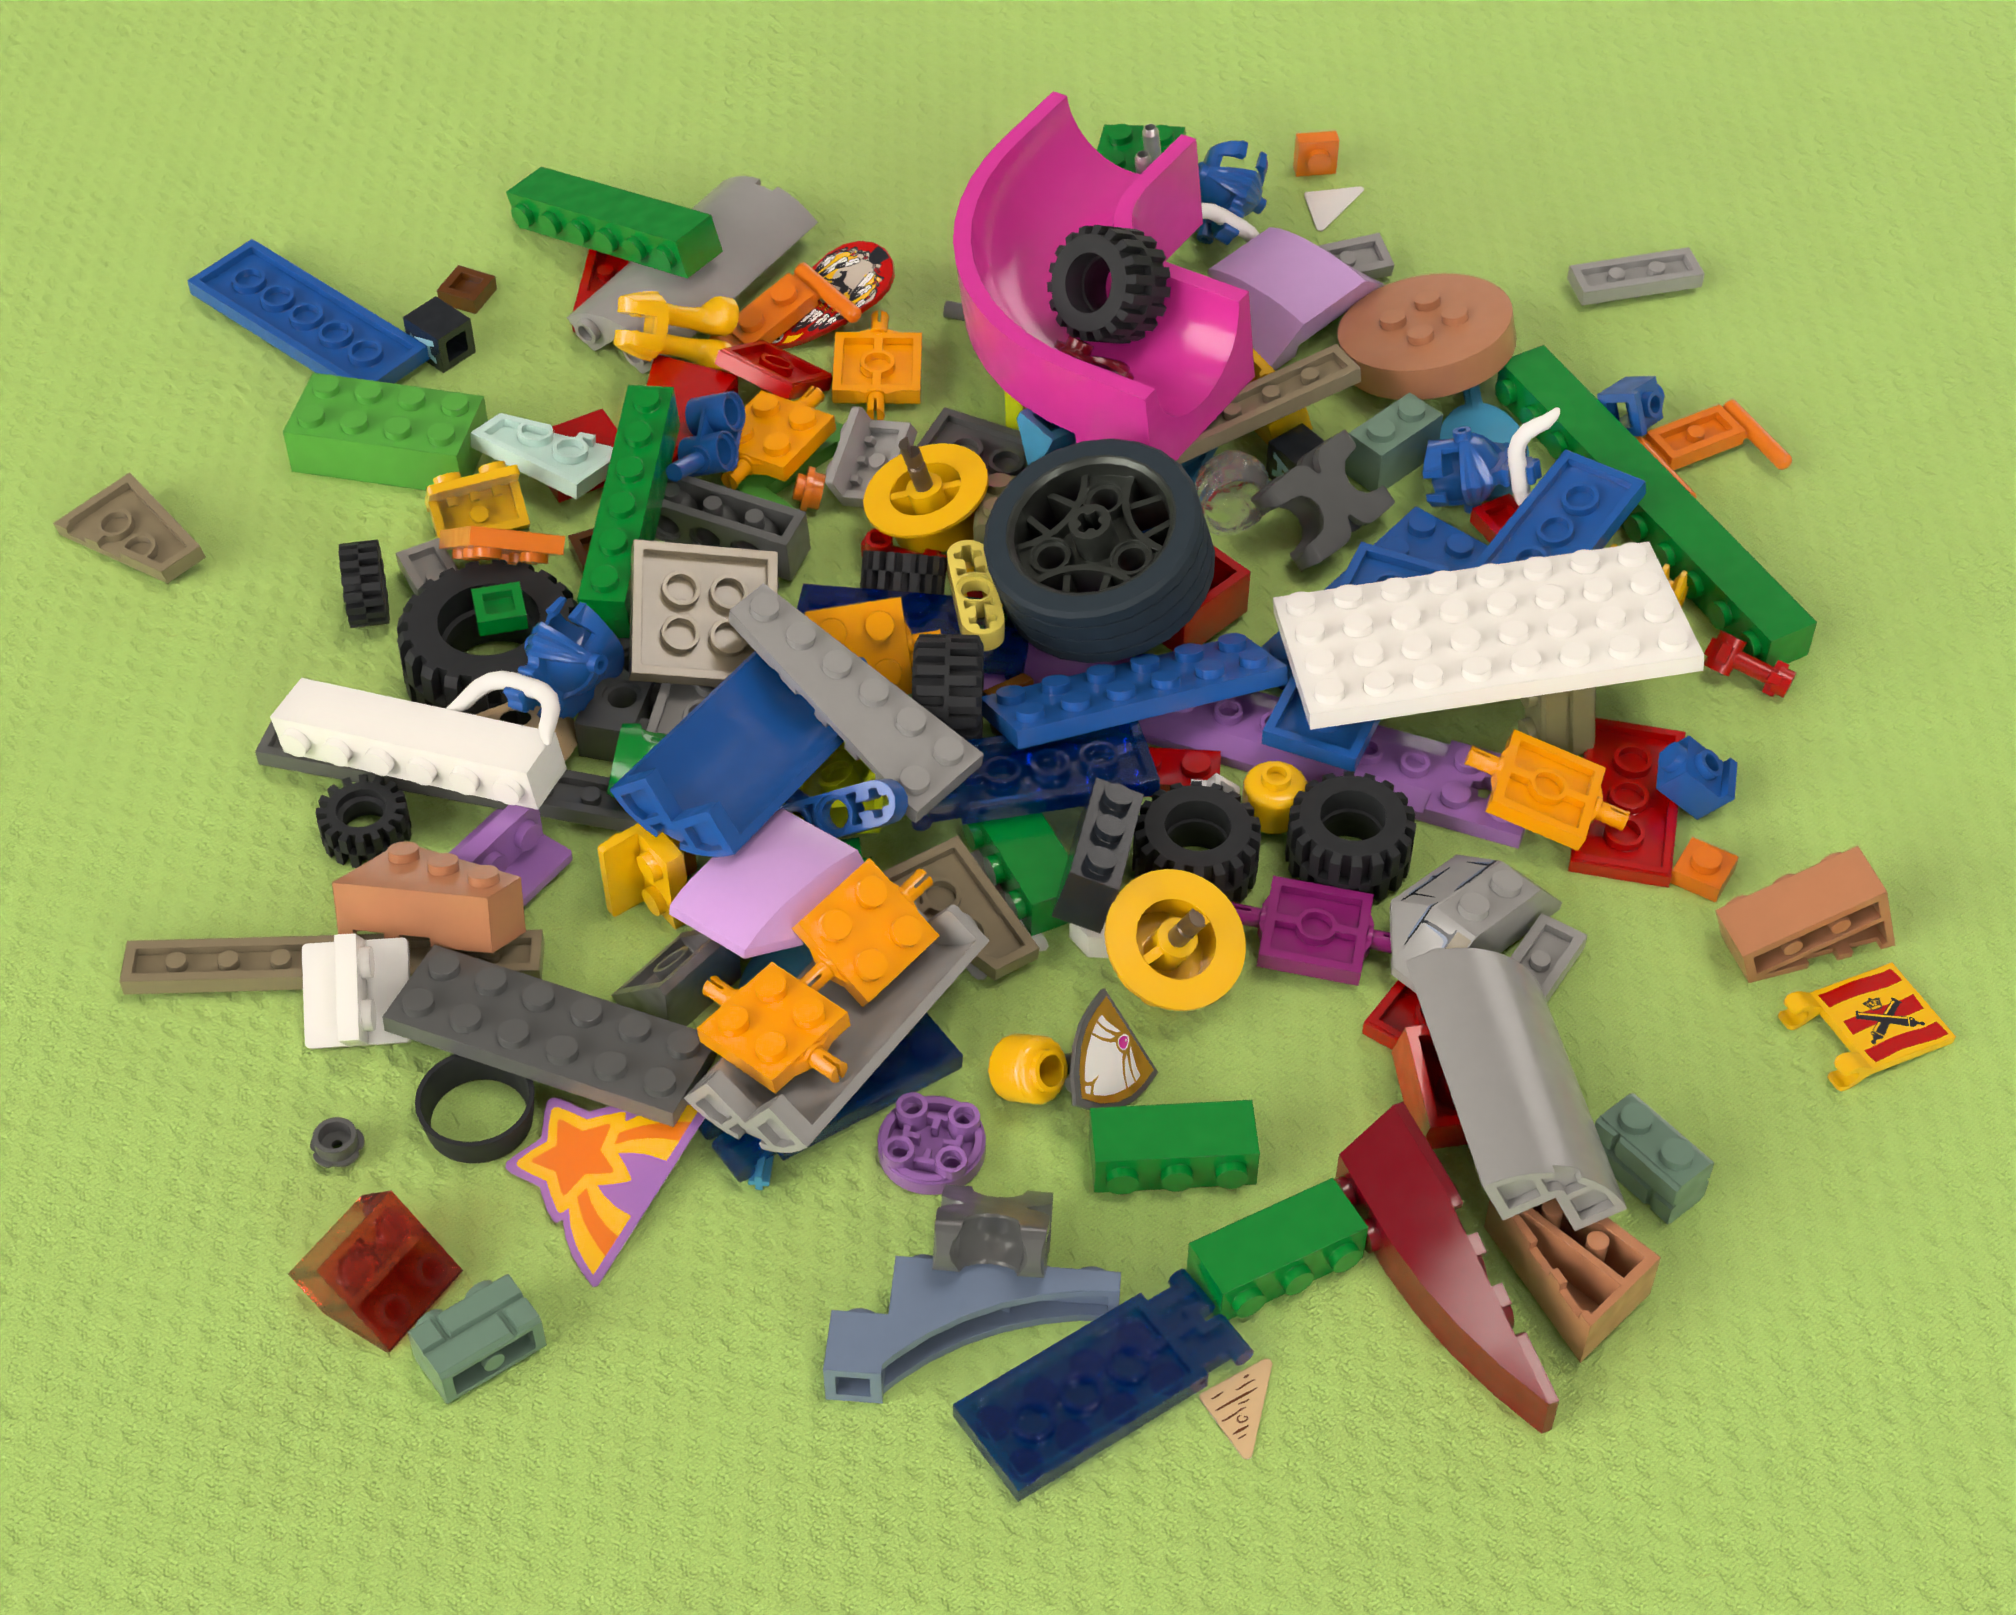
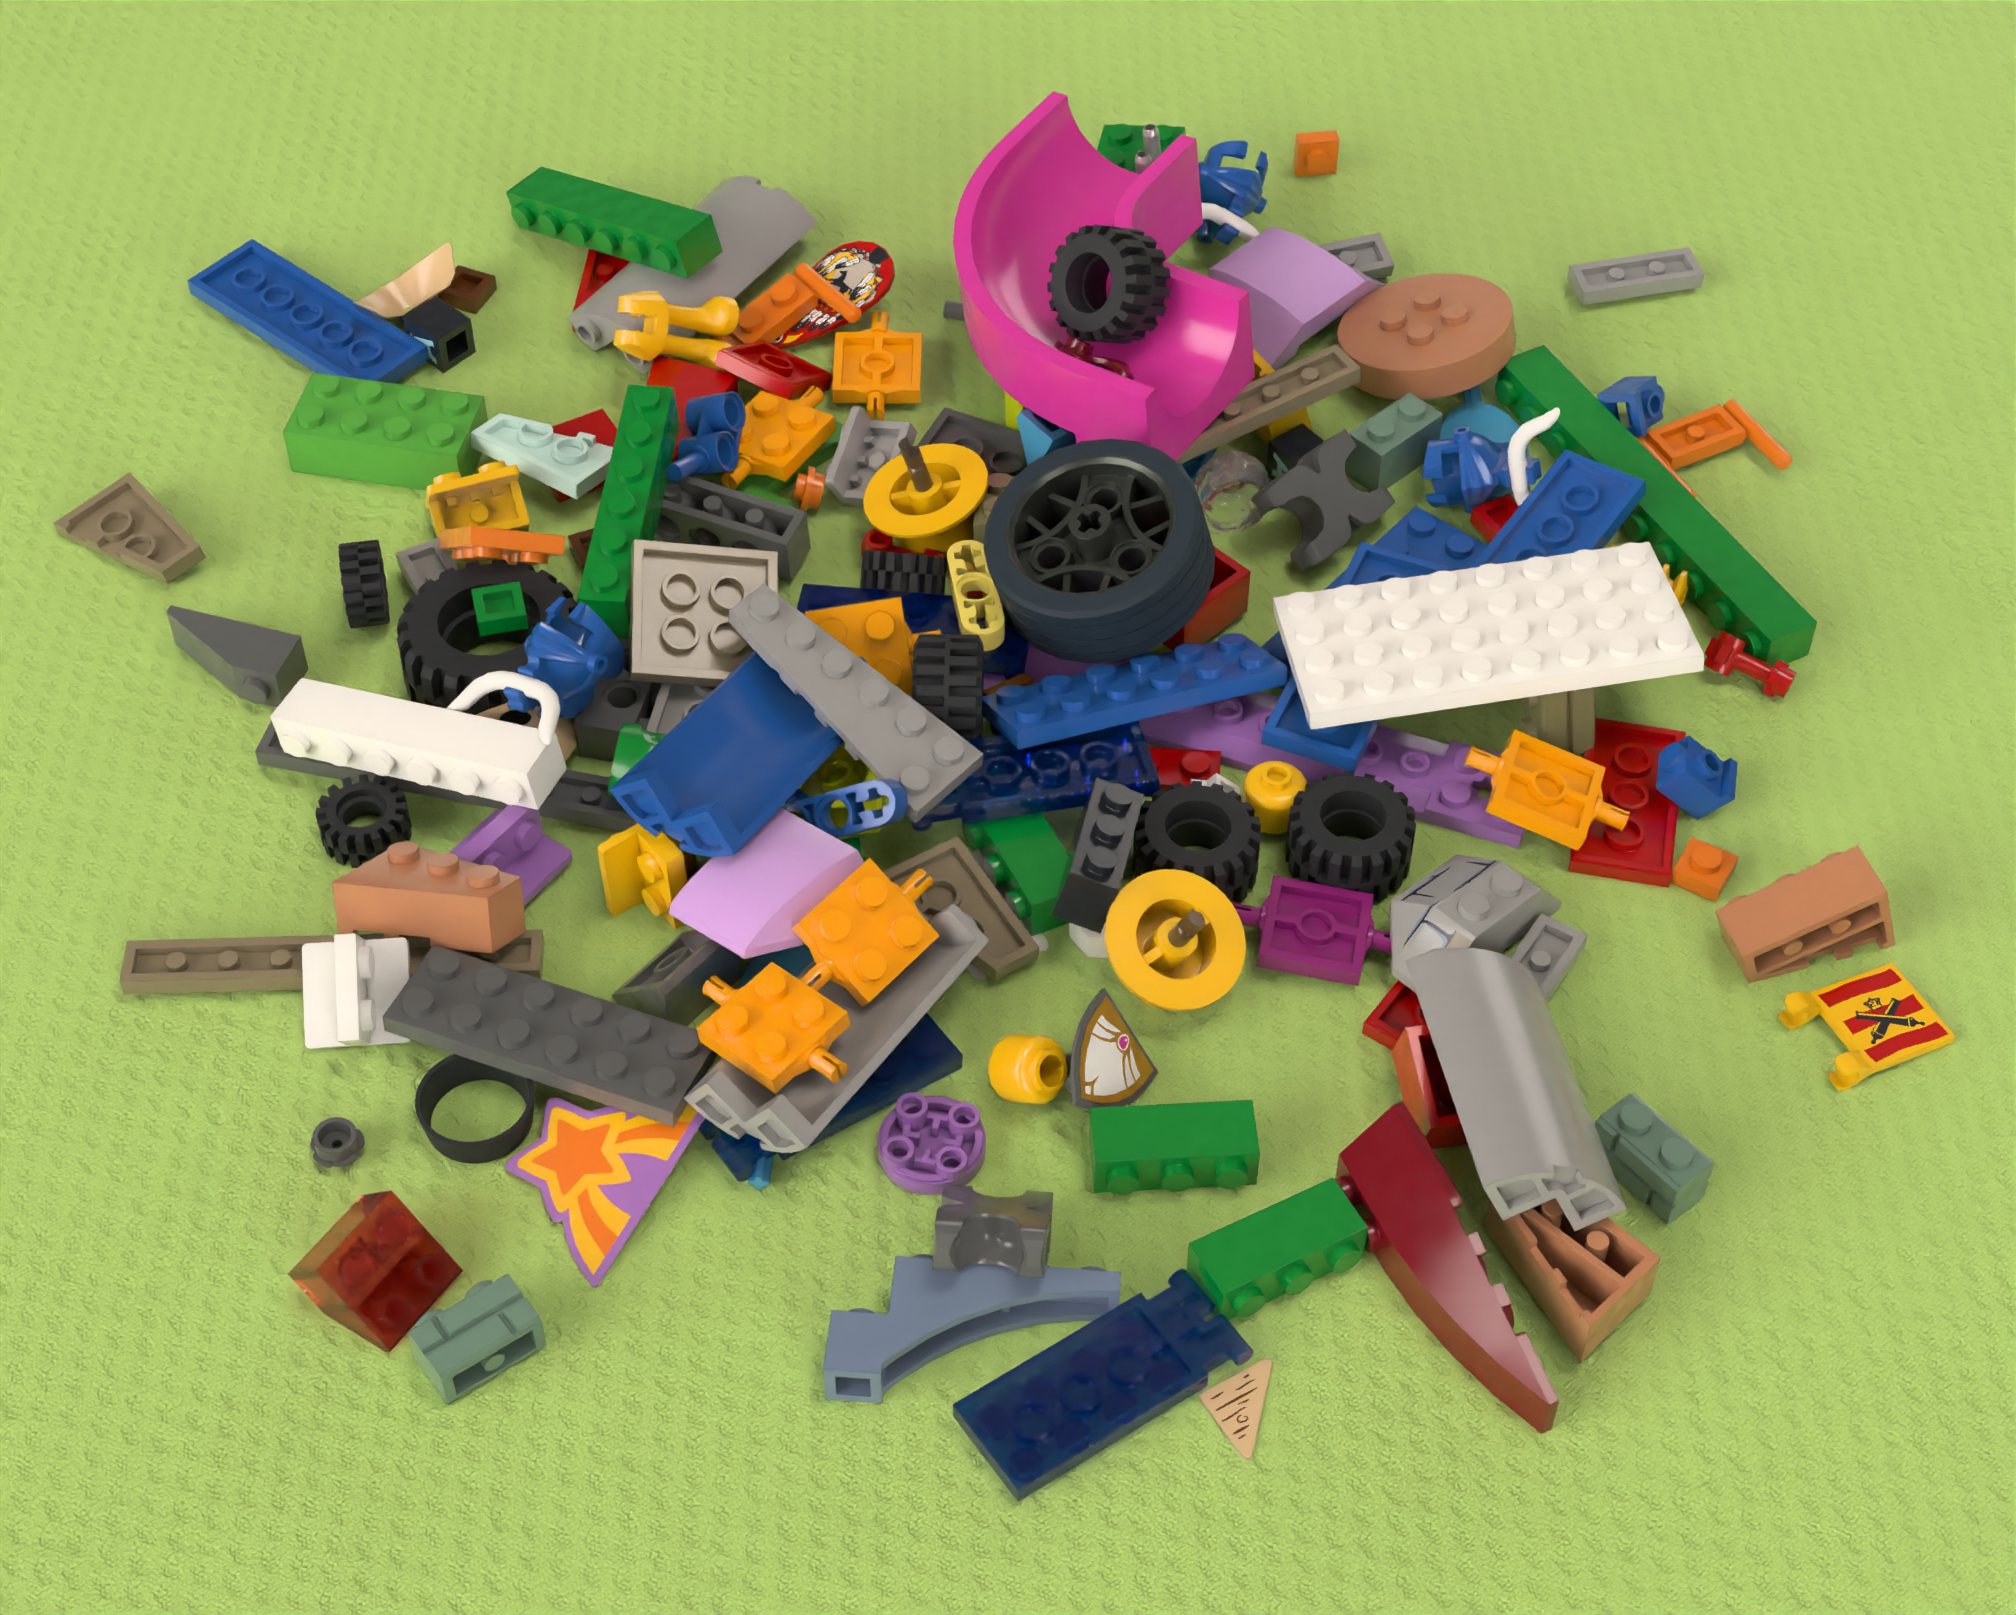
(244, 657): none -> dark grey slope
(414, 286): none -> tan piece
(1329, 204): white sticker -> none

